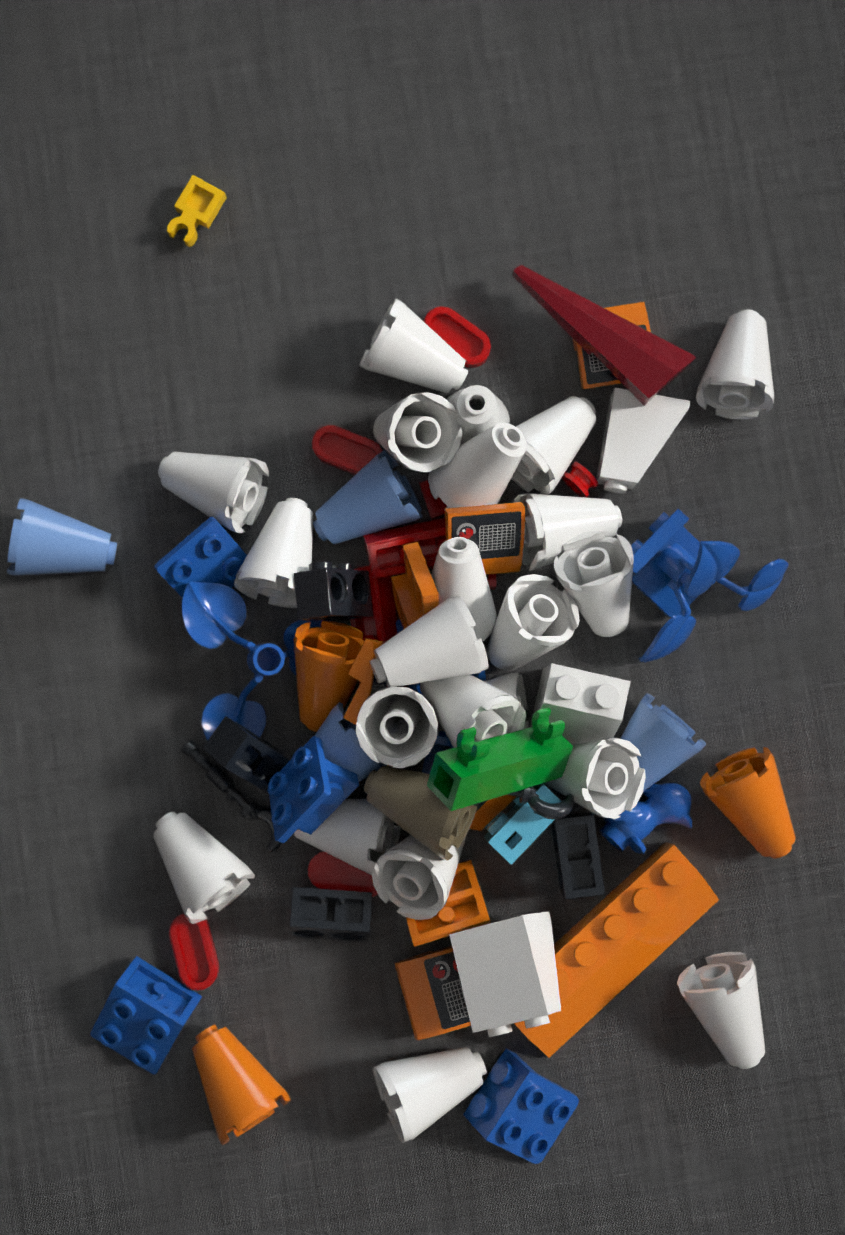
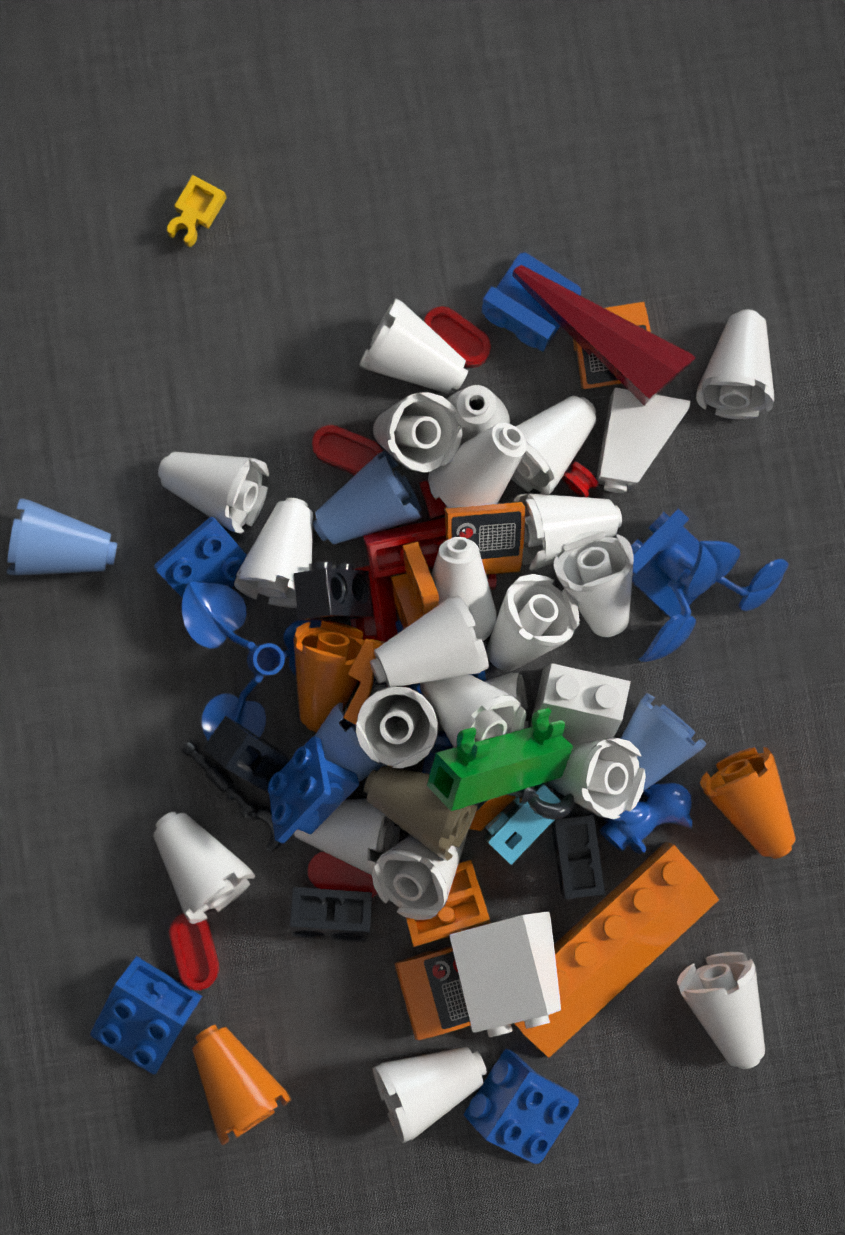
(518, 311): none -> blue bracket

